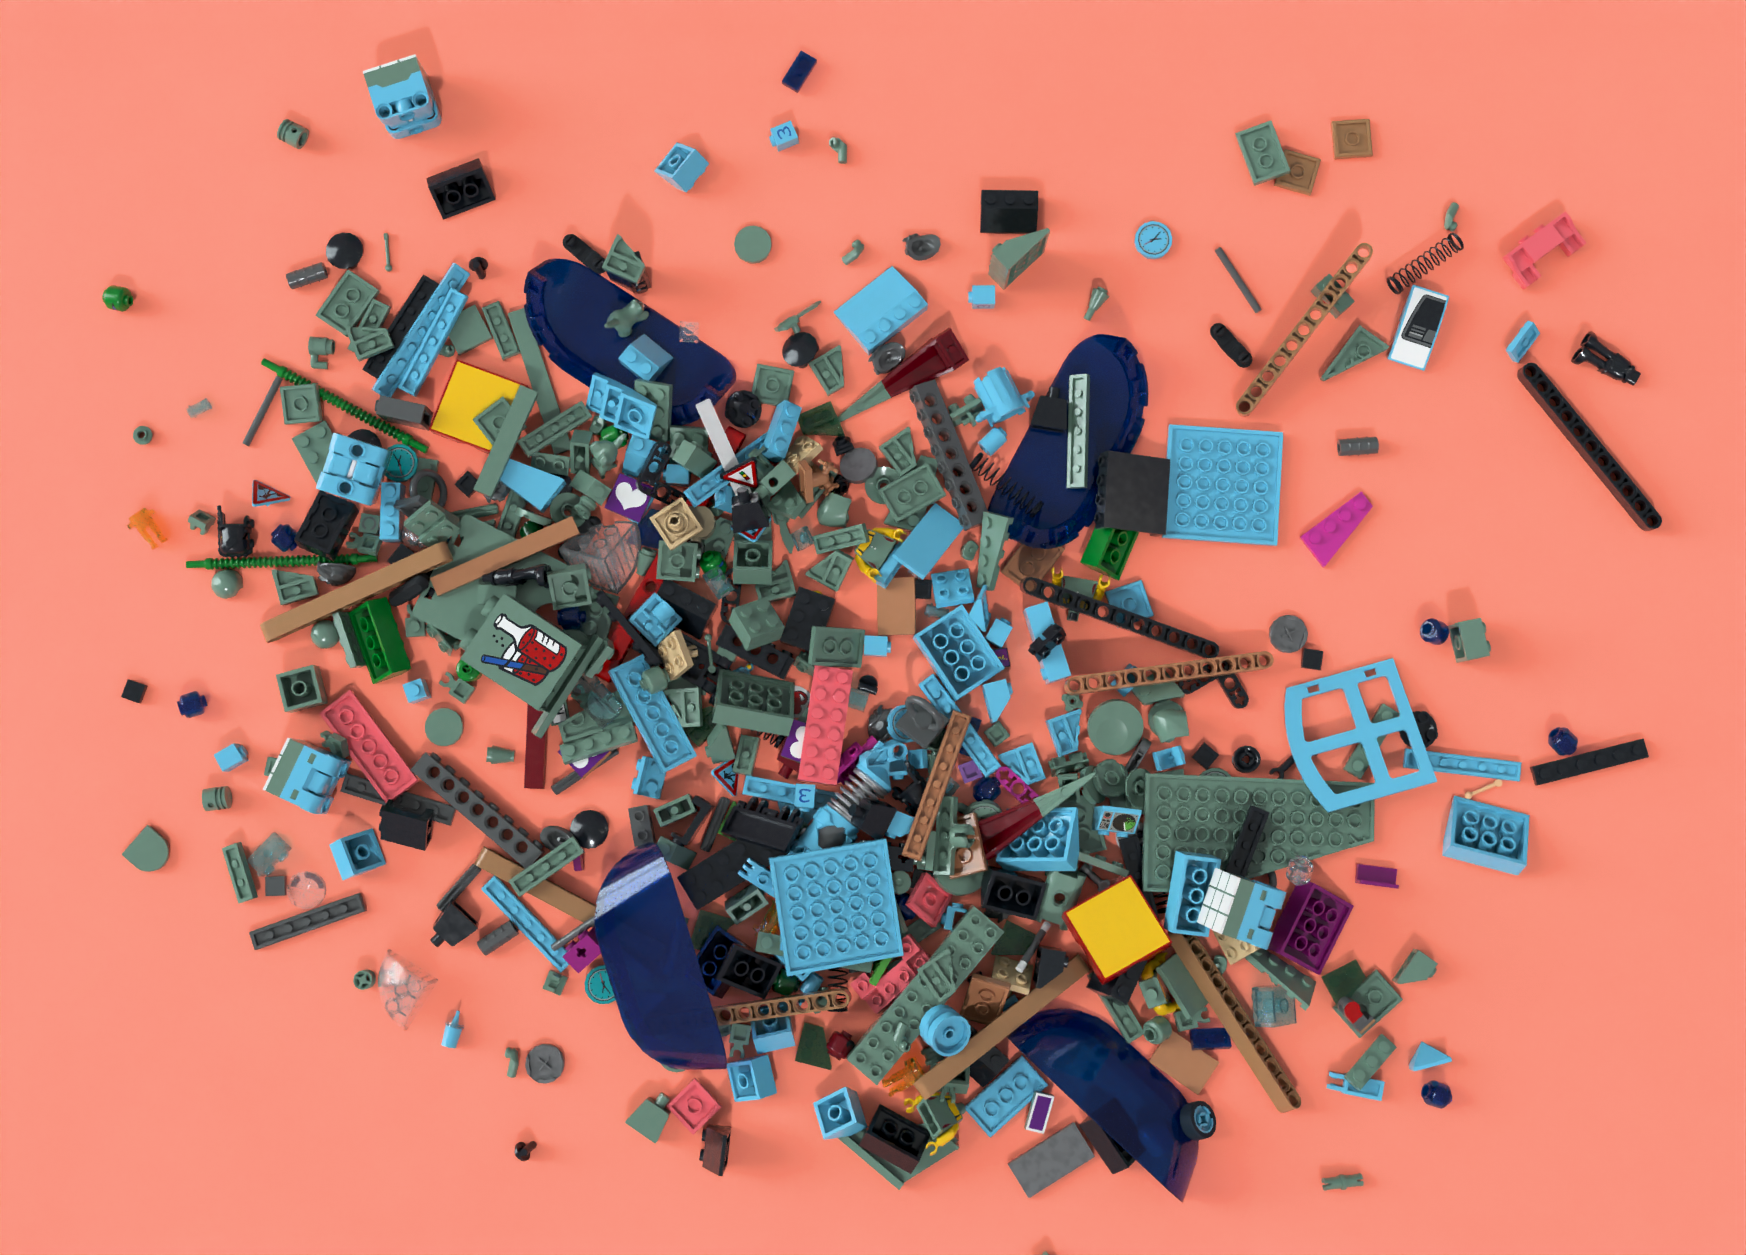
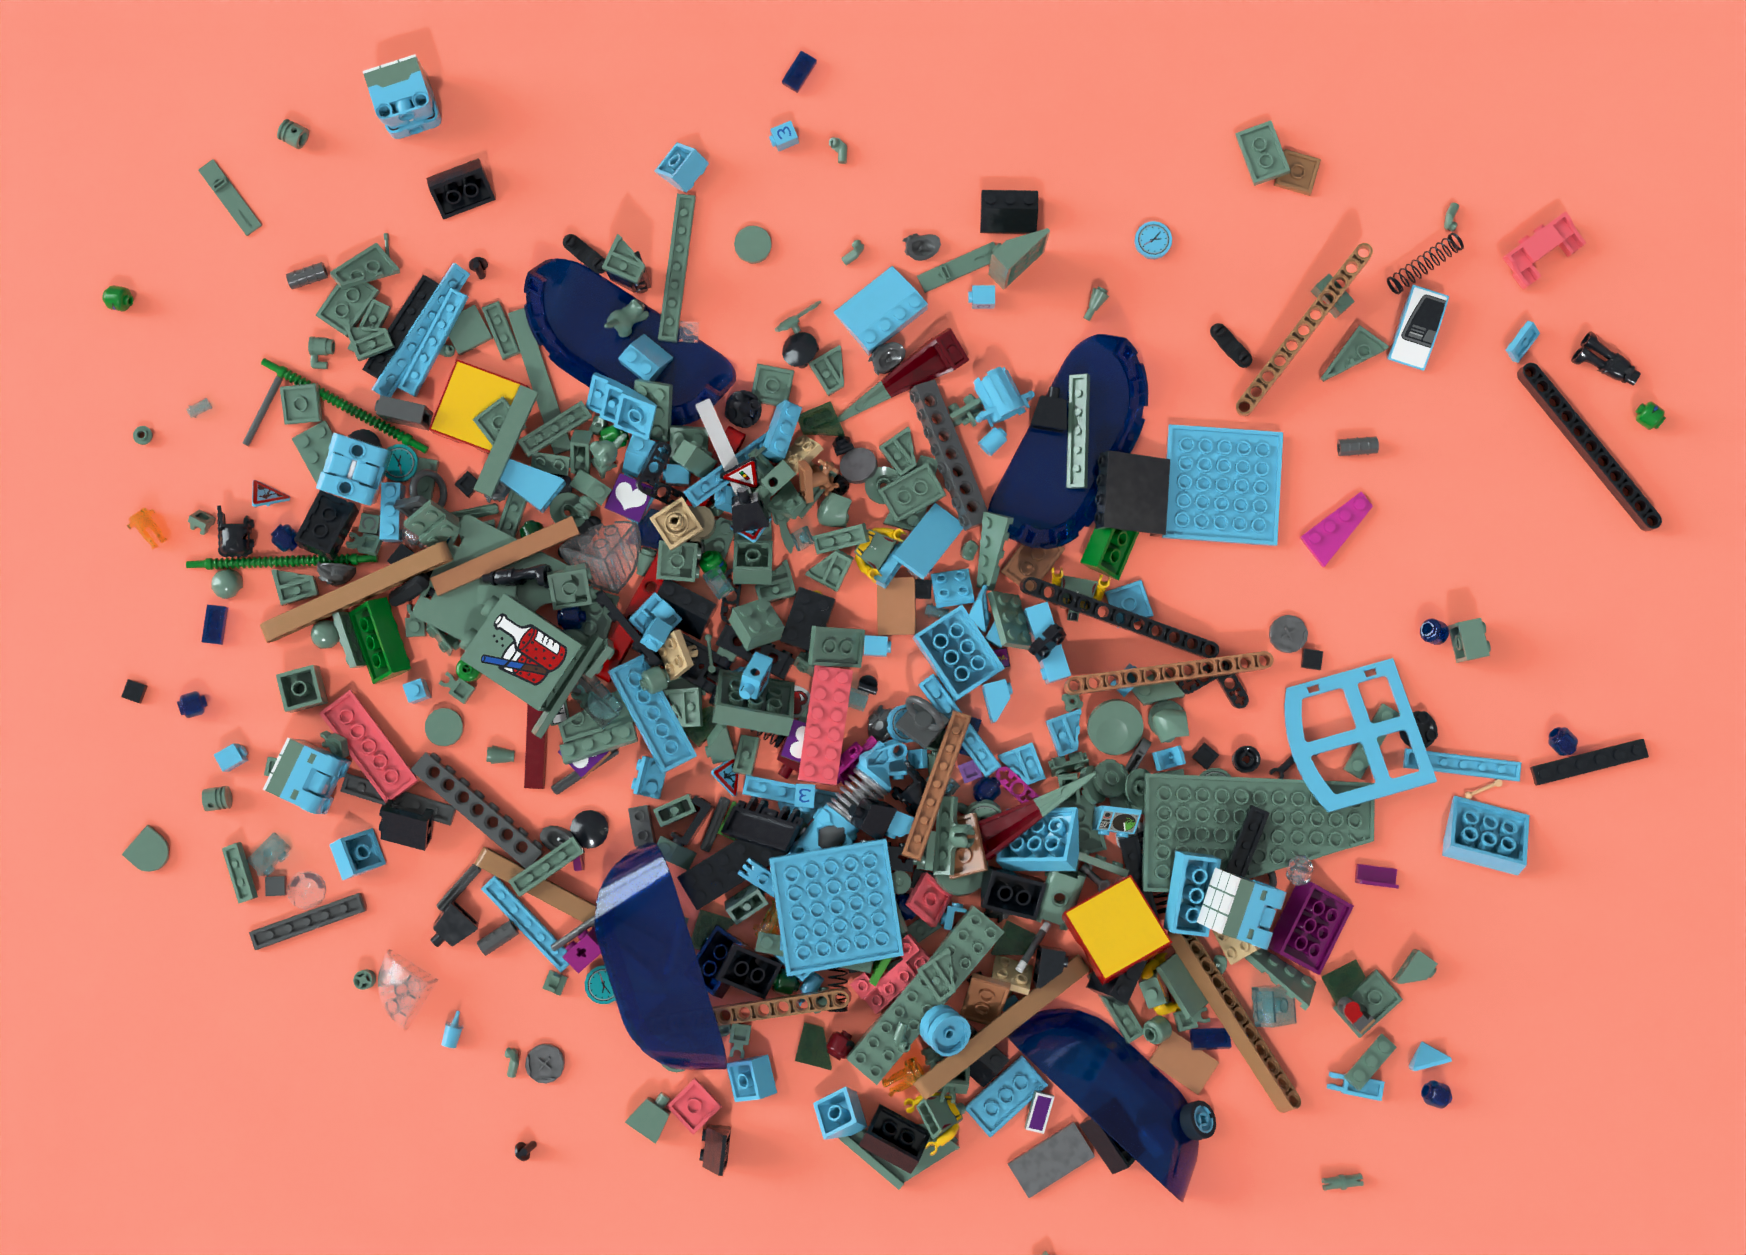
(214, 624): none -> clear blue plate
(229, 197): none -> sand green piece
(344, 251): black dish -> none
(365, 267): none -> sand green wing
(533, 516): sand green tile -> none
(656, 634): none -> medium azure brick
(677, 268): none -> sand green tile
(751, 685): none -> medium azure torso
(773, 1032): medium azure slope -> none
(956, 268): none -> sand green piece
(996, 734): sand green tile -> none
(1010, 620): none -> sand green plate
(1033, 511): black piece -> none
(1238, 280): dark grey bar -> none
(1351, 139): medium nougat tile -> none
(1650, 415): none -> green head

